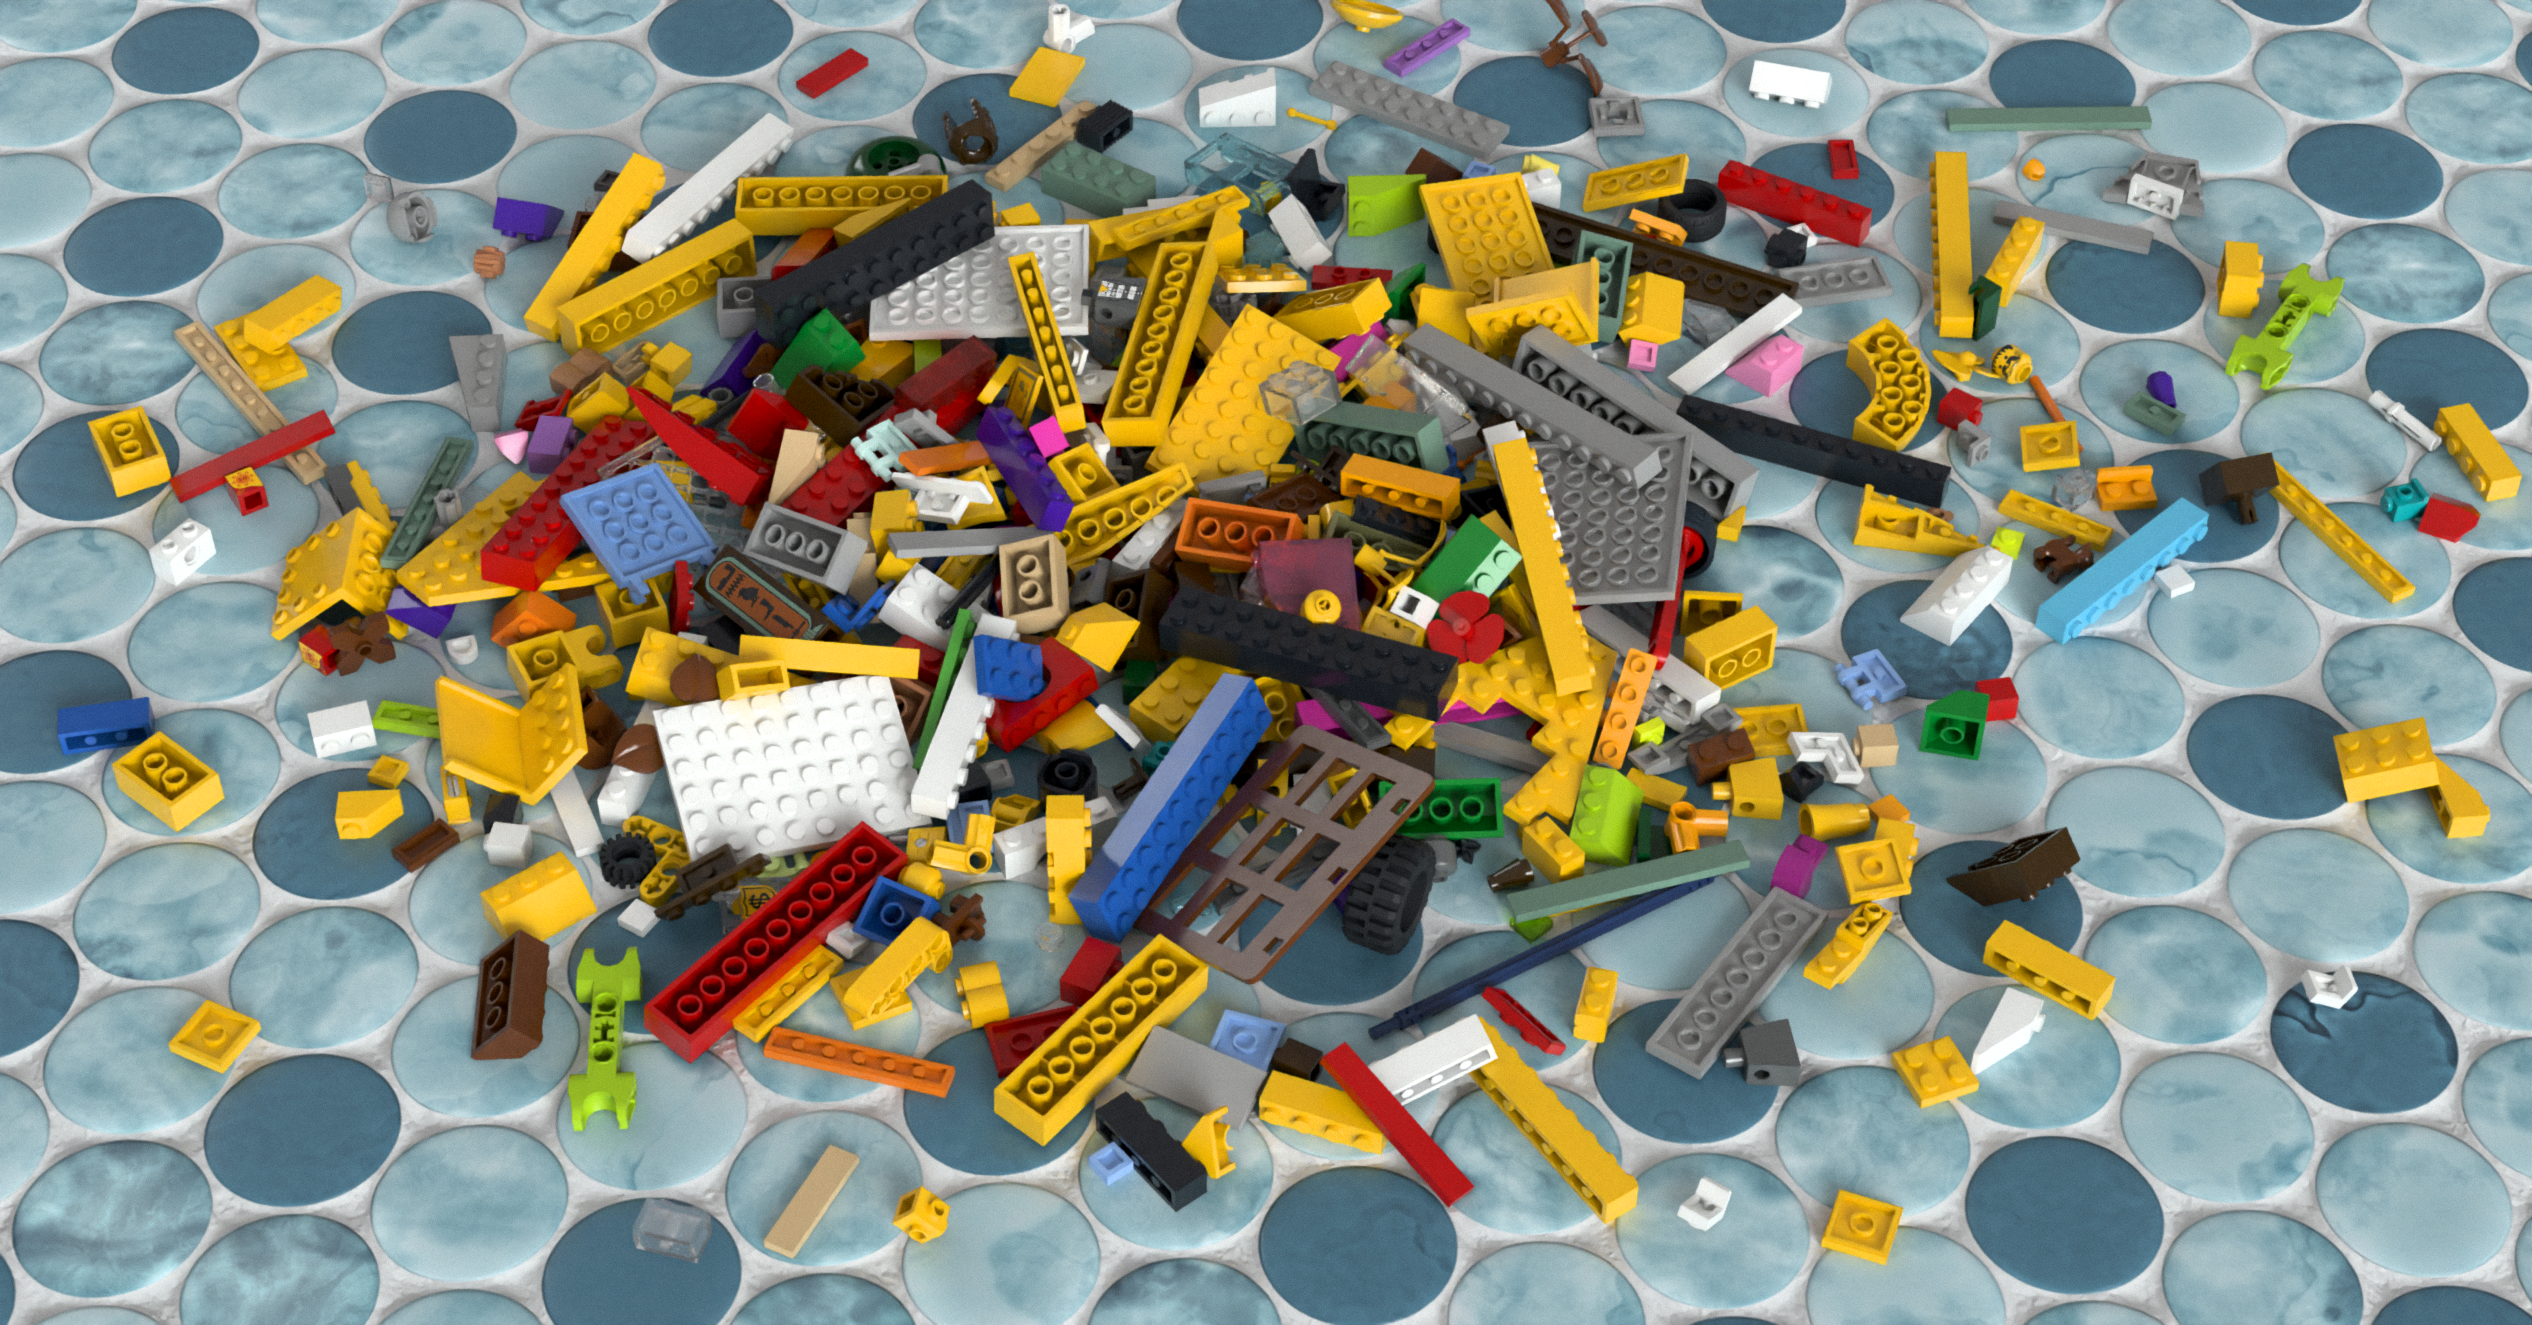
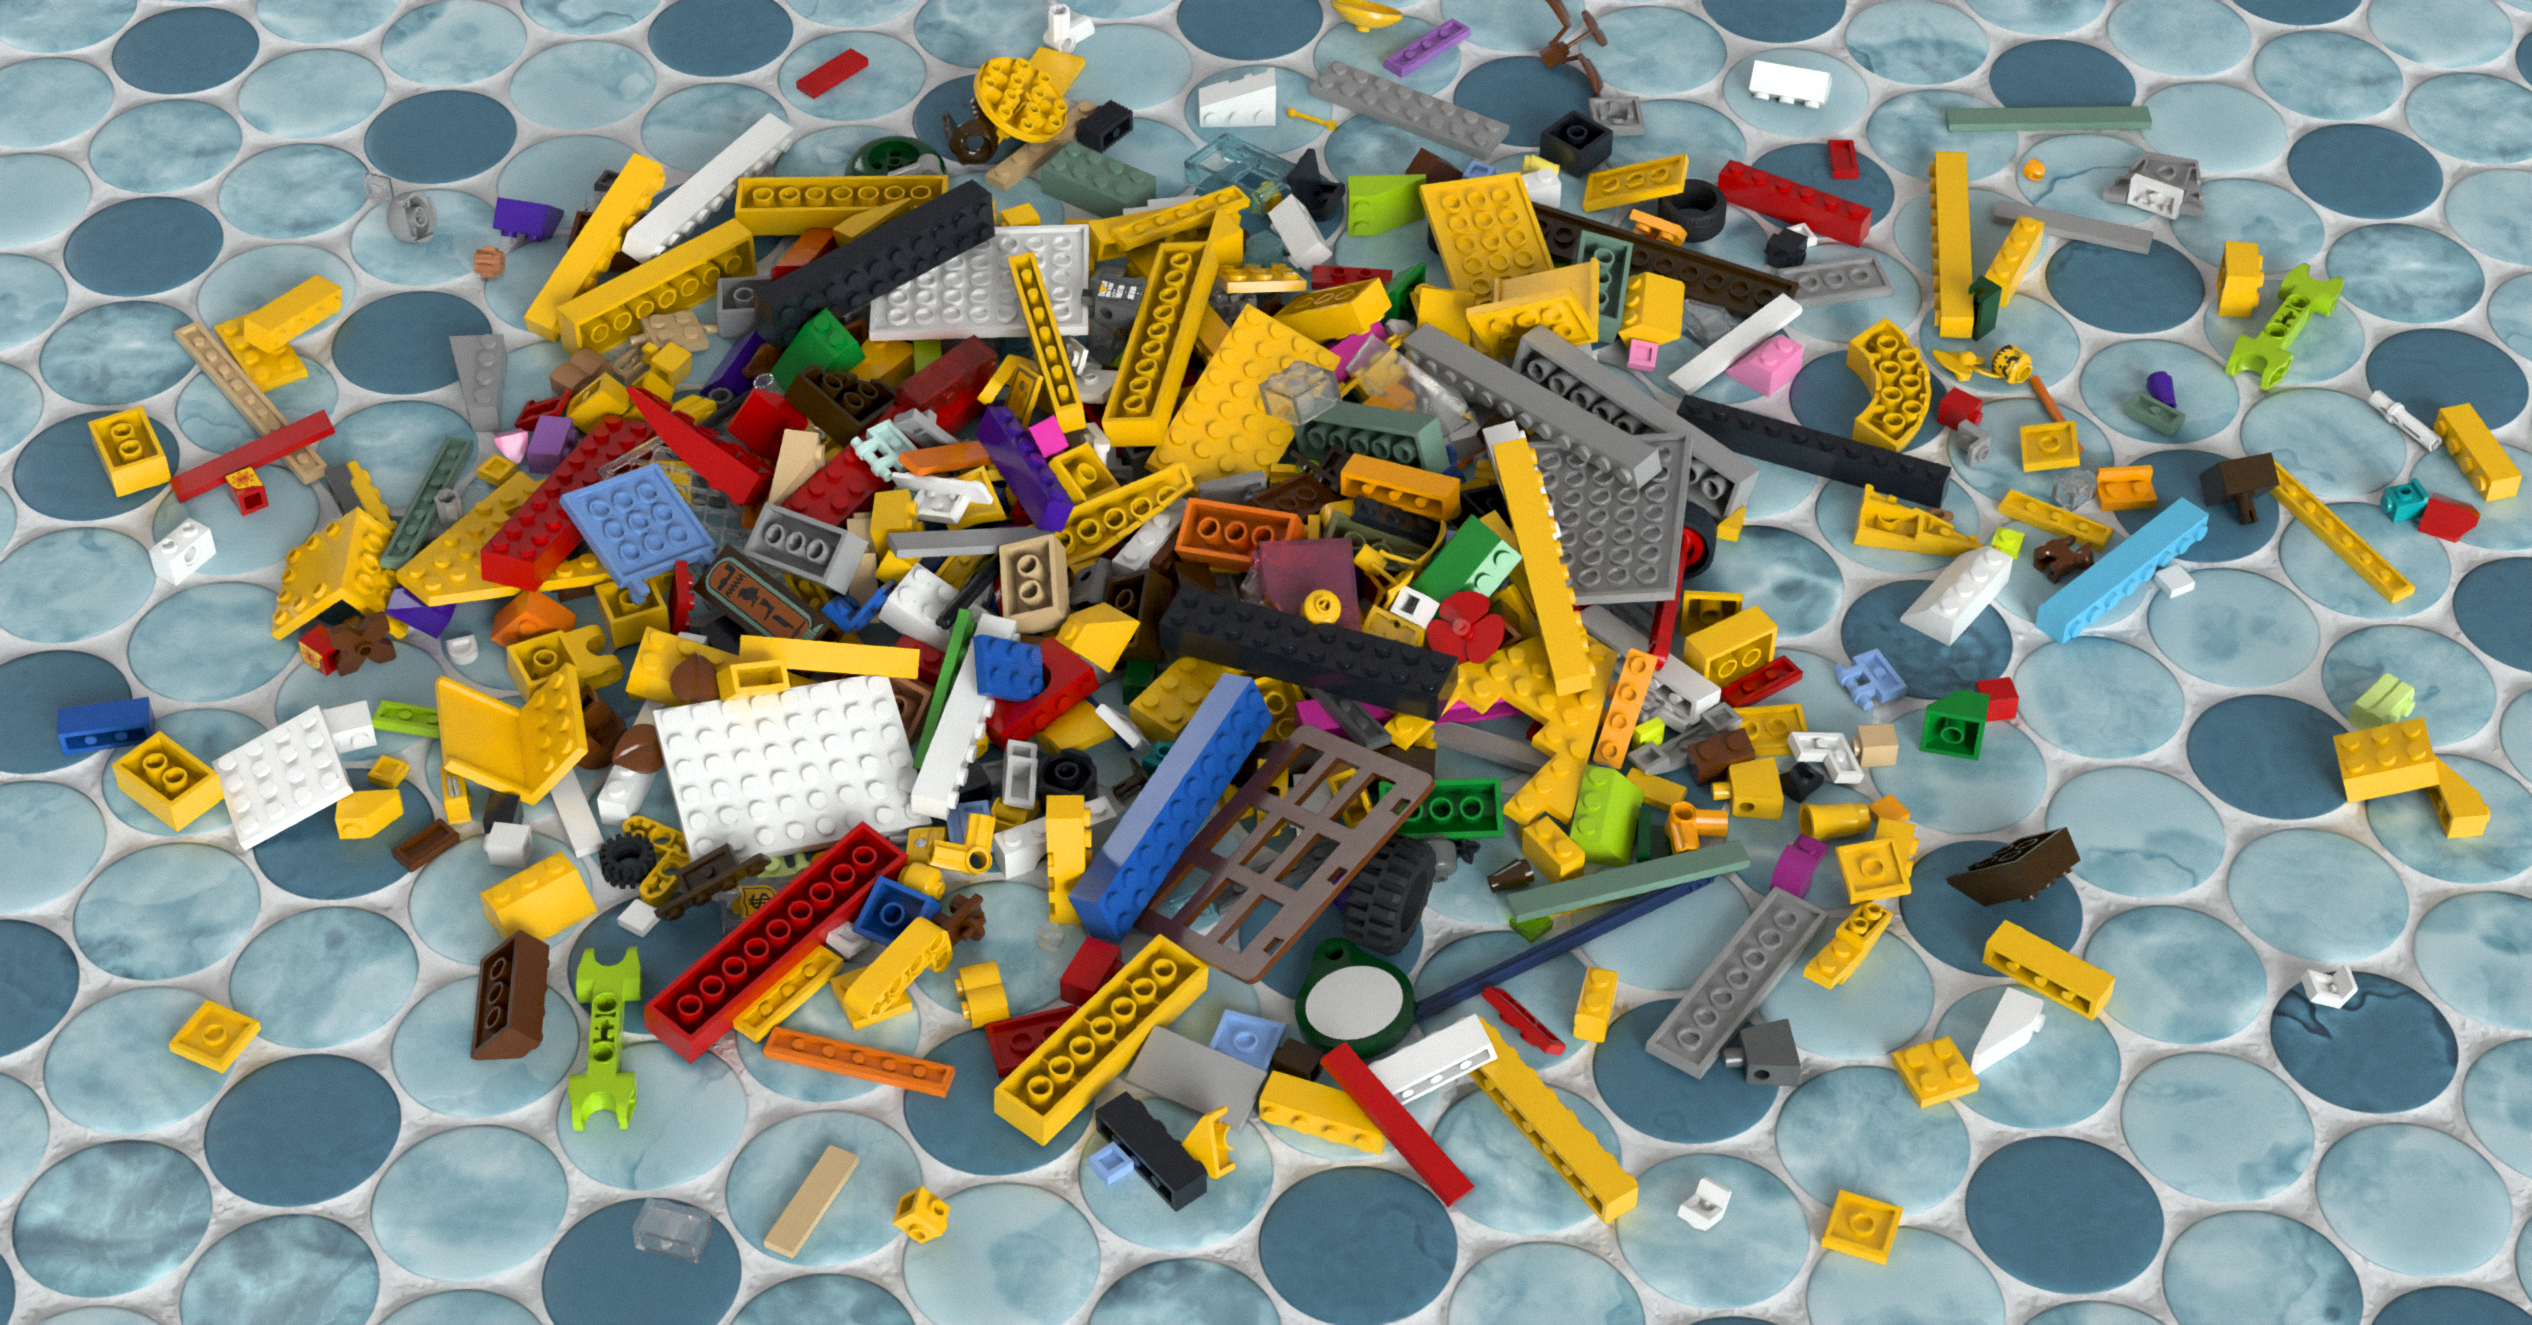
(282, 777): none -> white plate
(497, 470): none -> yellow plate
(678, 327): none -> tan plate
(1019, 774): none -> white slope
(1020, 100): none -> yellow bracket
(1354, 1001): none -> piece
(1576, 144): none -> black brick
(1761, 683): none -> red tile
(2382, 703): none -> yellowish green brick

